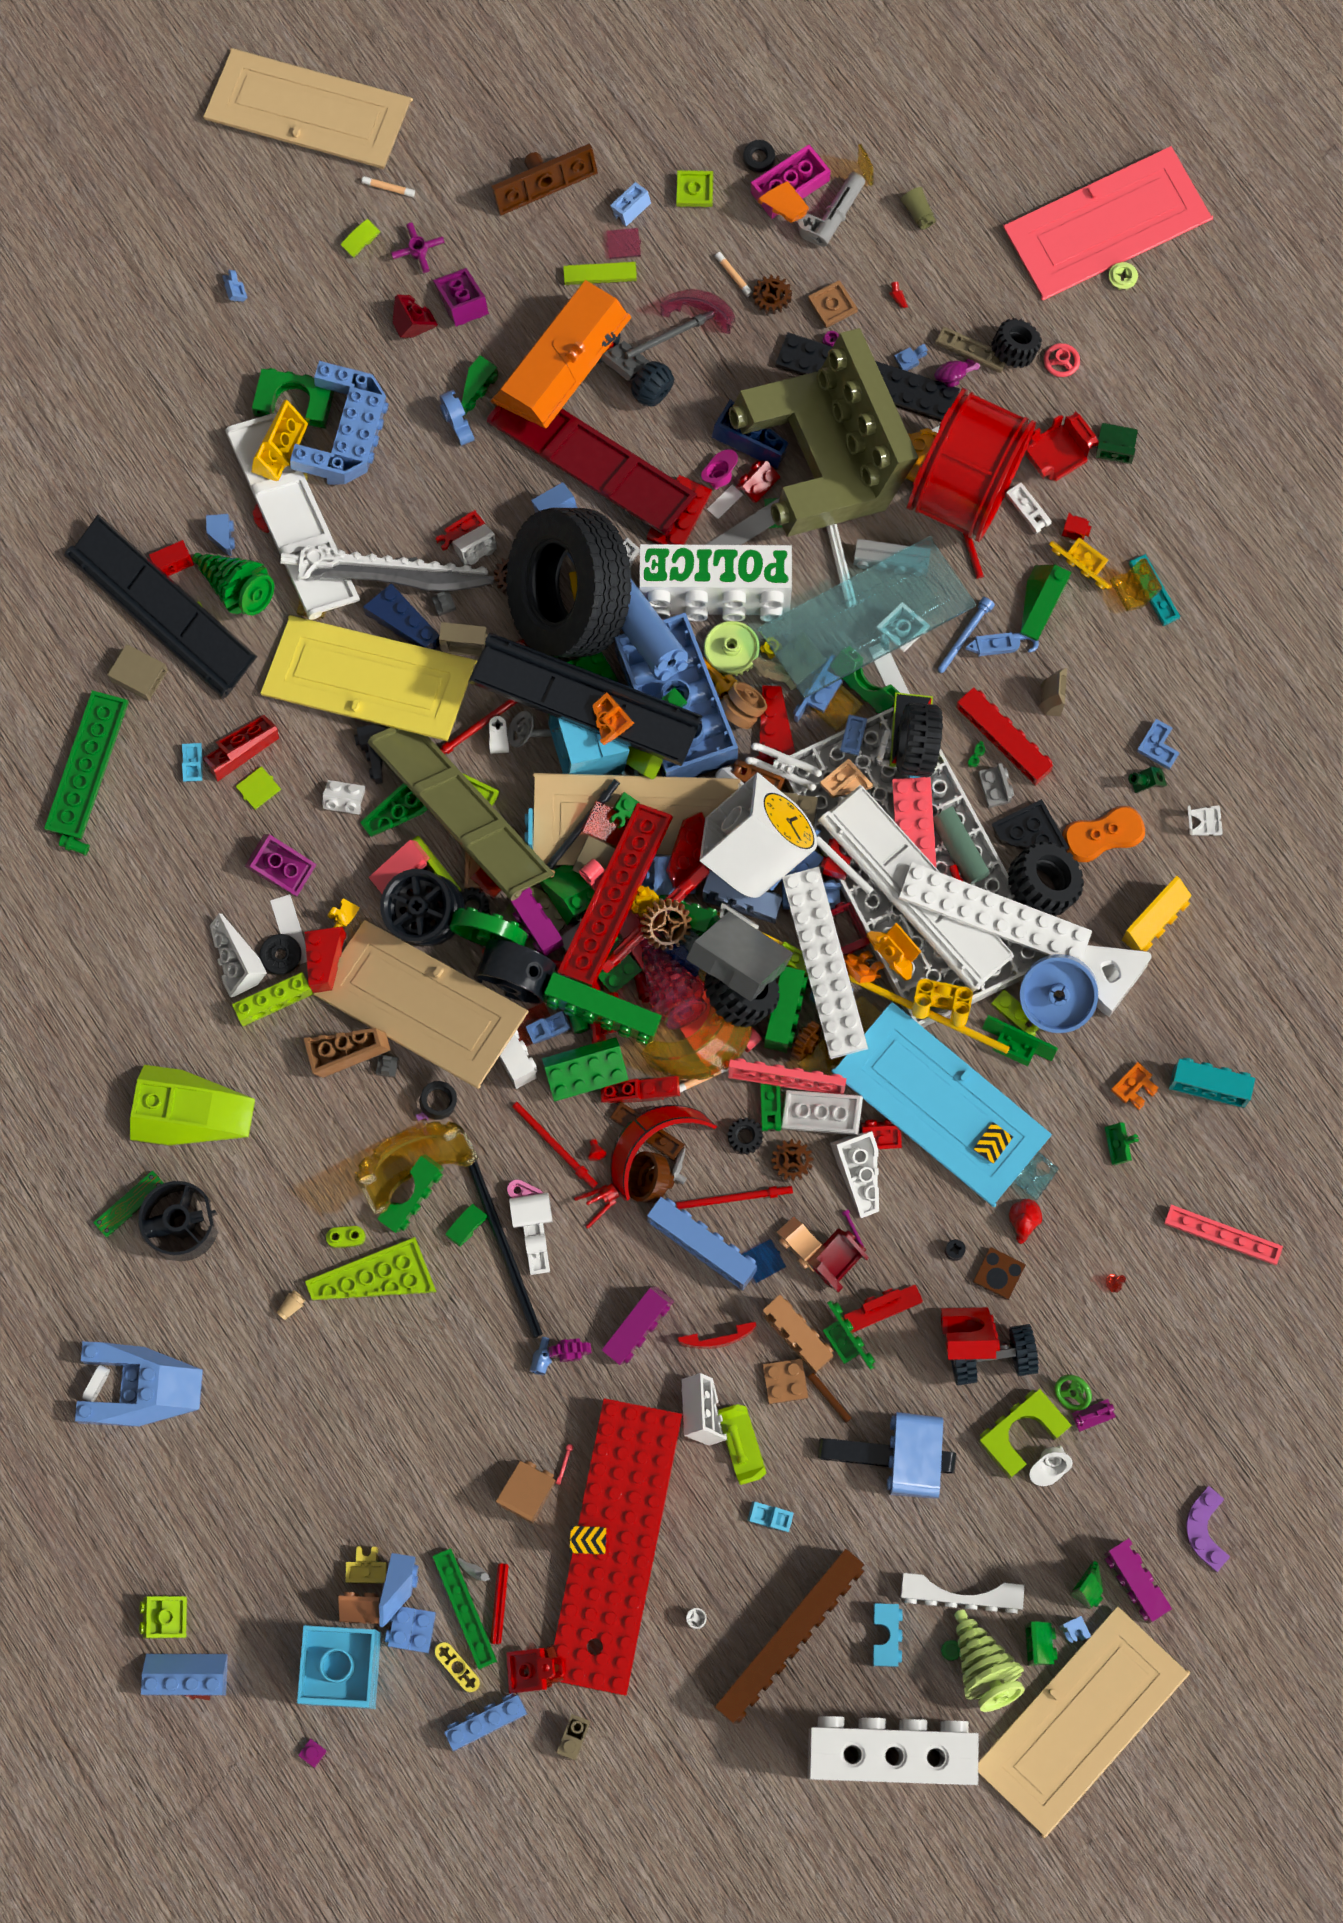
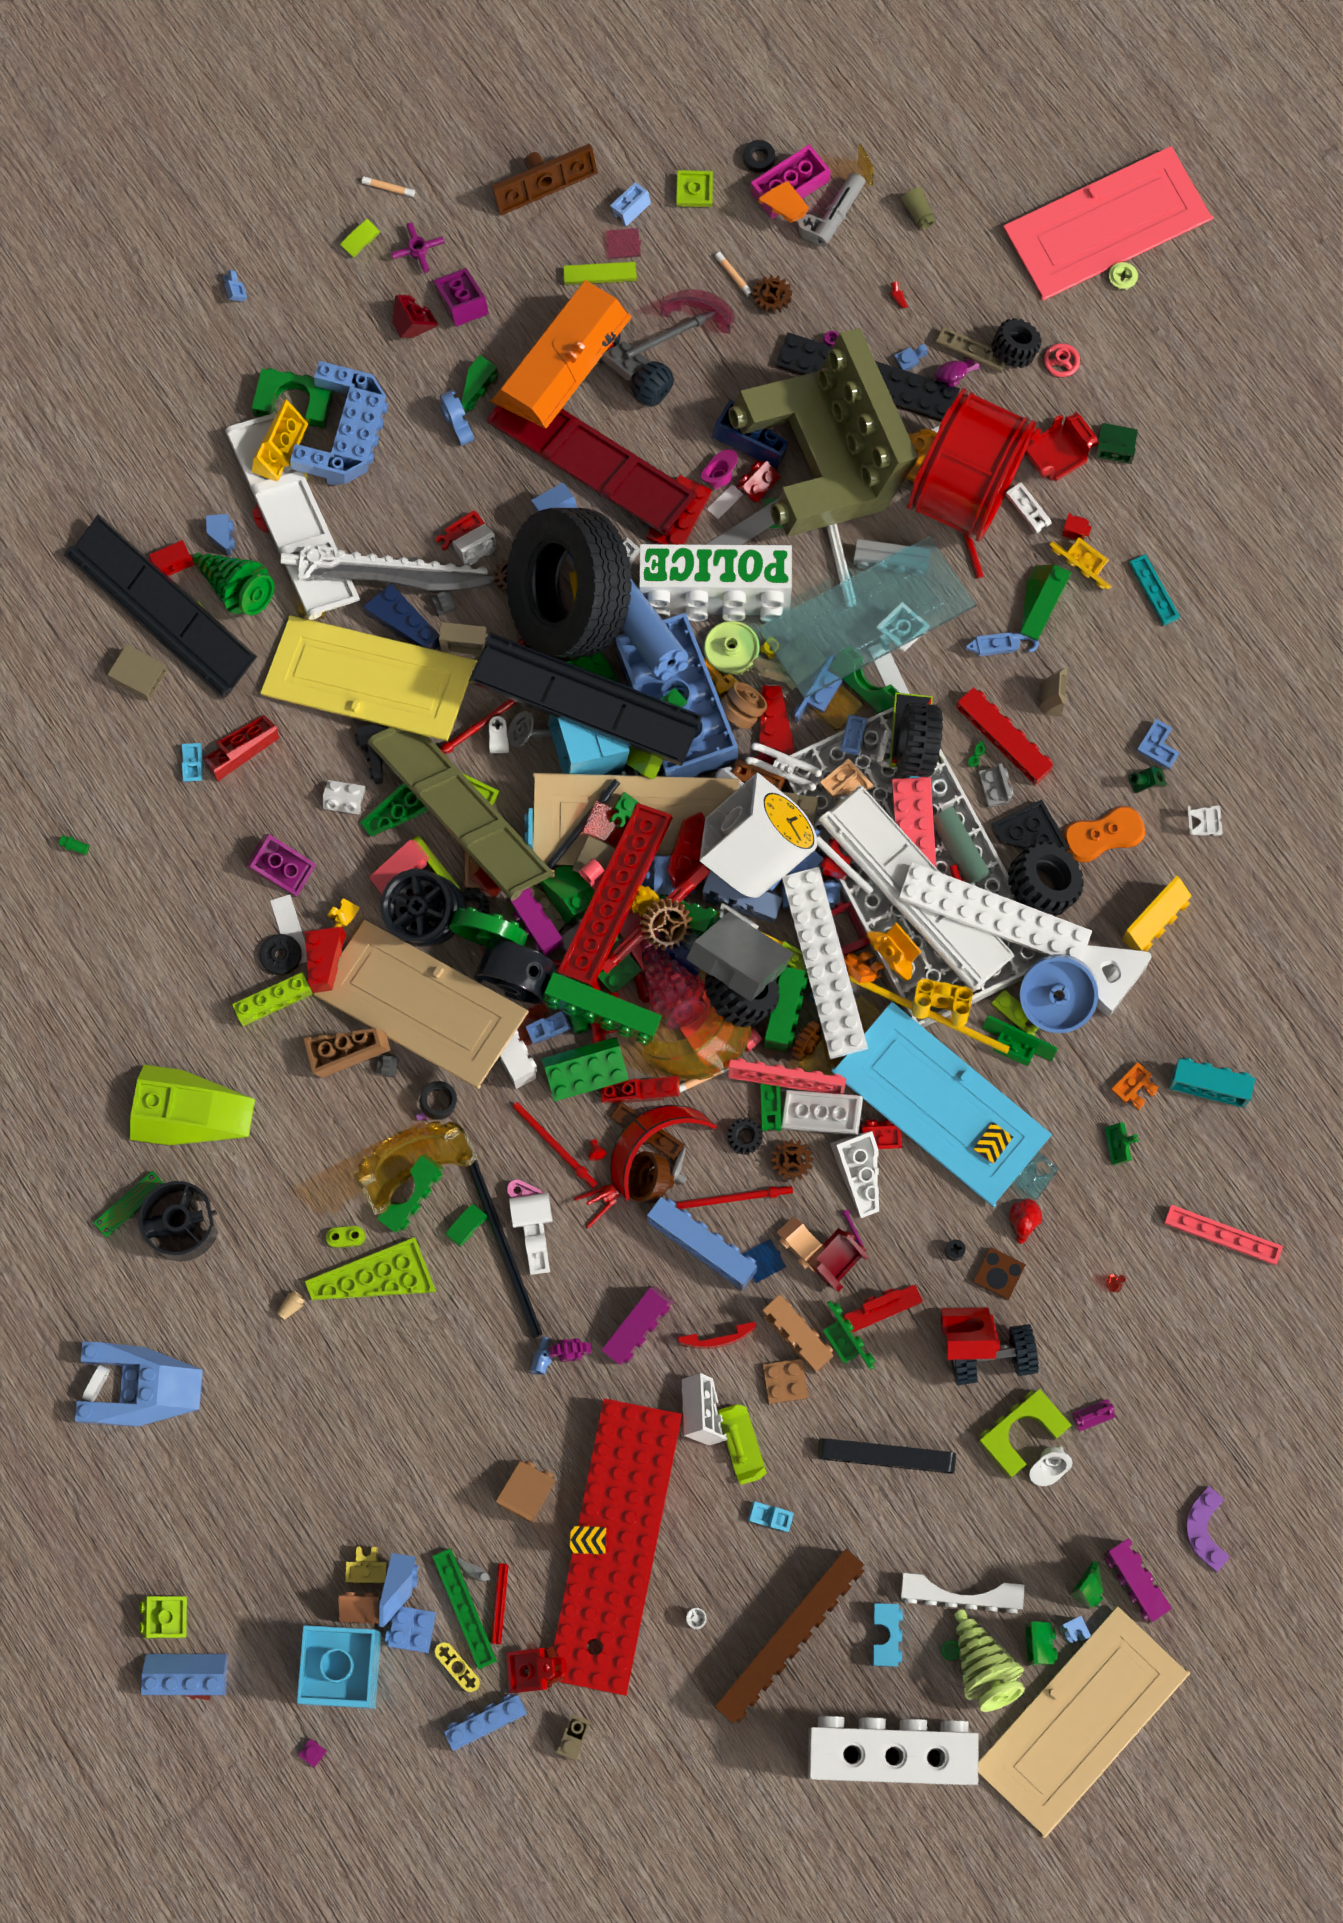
(86, 765): green plate -> none
(239, 962): white wedge -> none
(258, 788): lime piece -> none
(307, 108): tan door -> none
(569, 1448): coral hinge -> none
(610, 718): orange slope -> none
(829, 1397): reddish brown piece -> none
(832, 304): medium nougat plate -> none
(915, 1455): medium blue windscreen -> none
(984, 607): medium blue piece -> none
(1075, 1391): bright green piece -> none
(1136, 585): clear yellow bracket -> none

